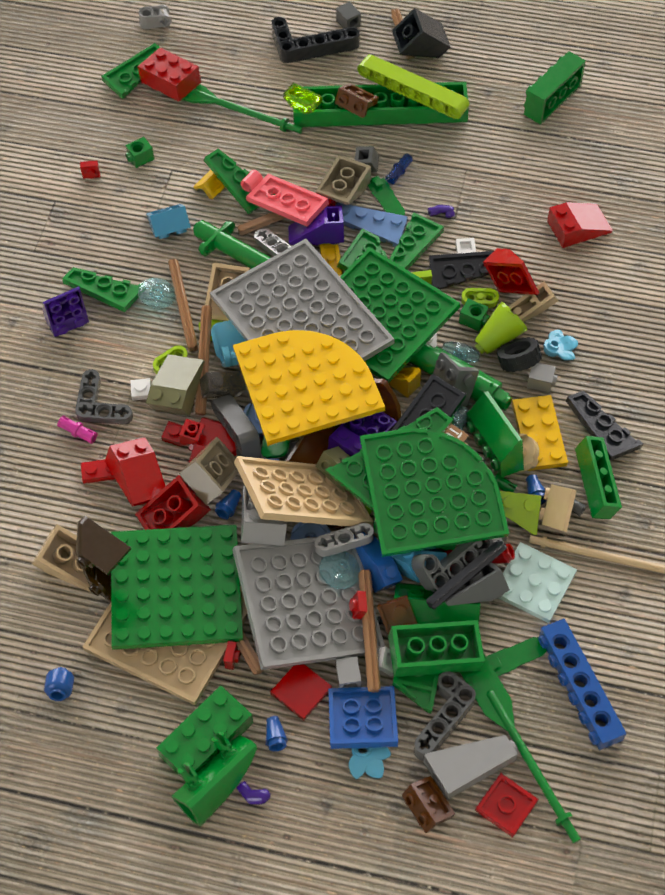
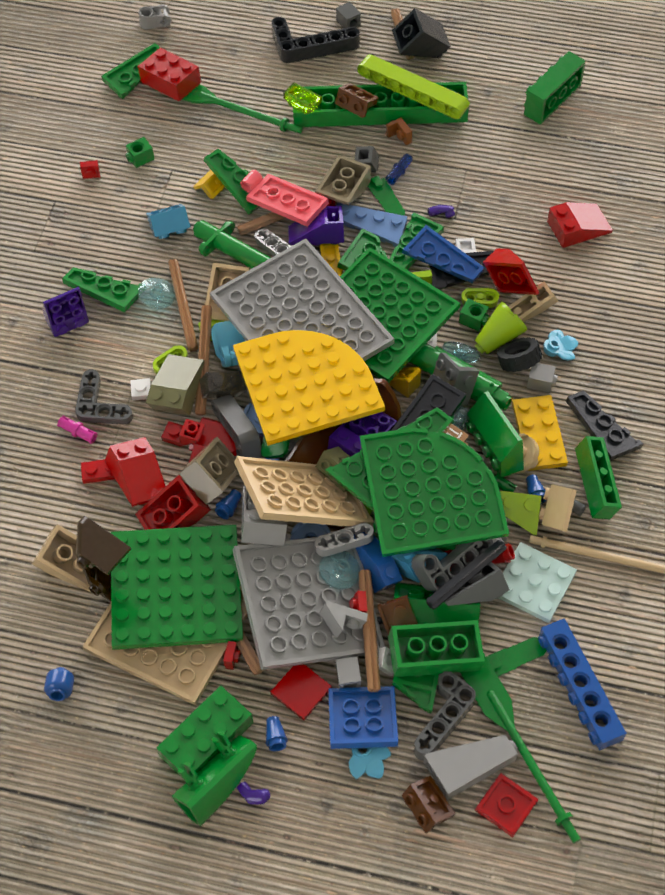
(337, 616): none -> light grey slope
(401, 129): none -> dark orange bracket
(443, 255): none -> blue wing

